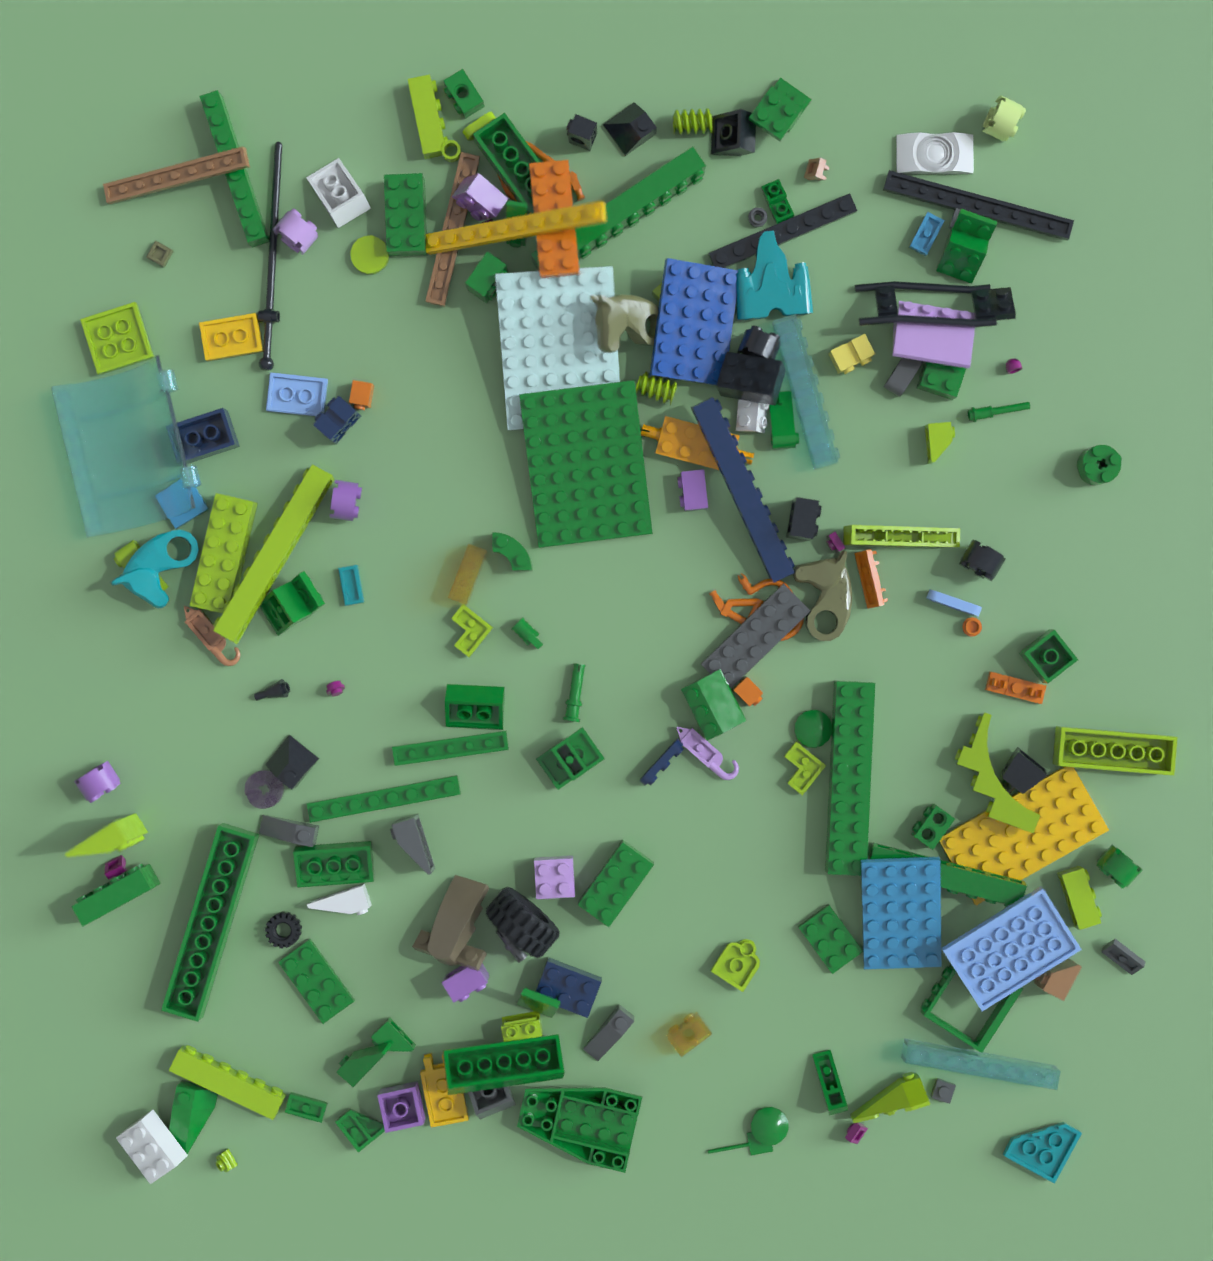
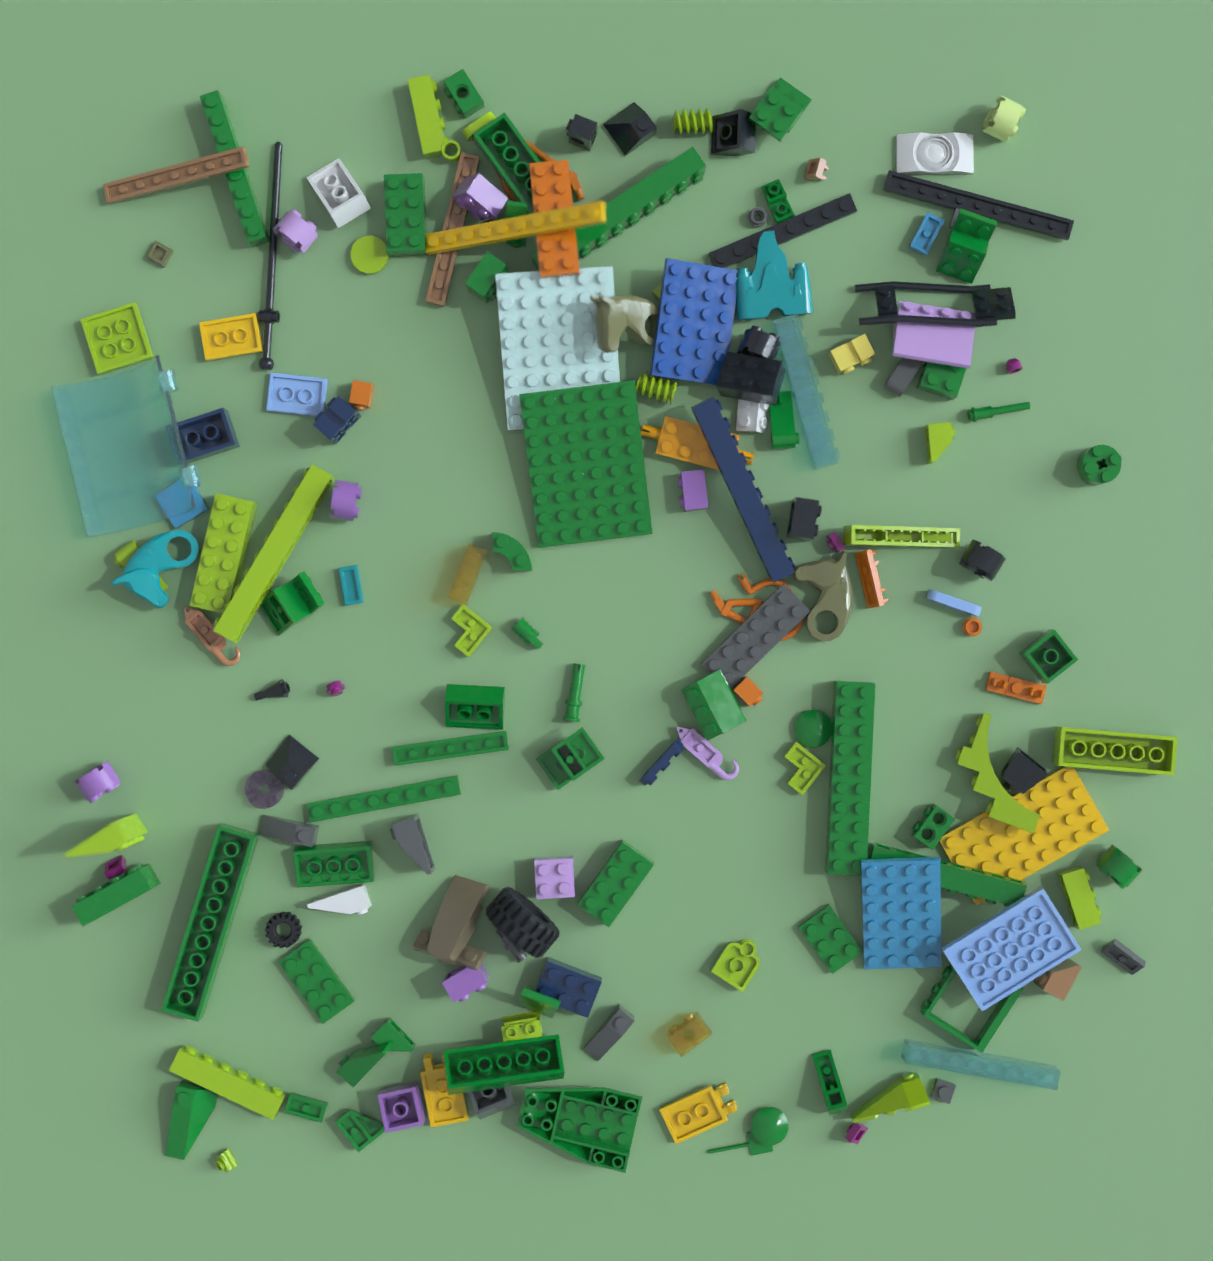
(151, 1146): white brick -> none
(697, 1112): none -> yellow tile
(1044, 1149): teal plate -> none

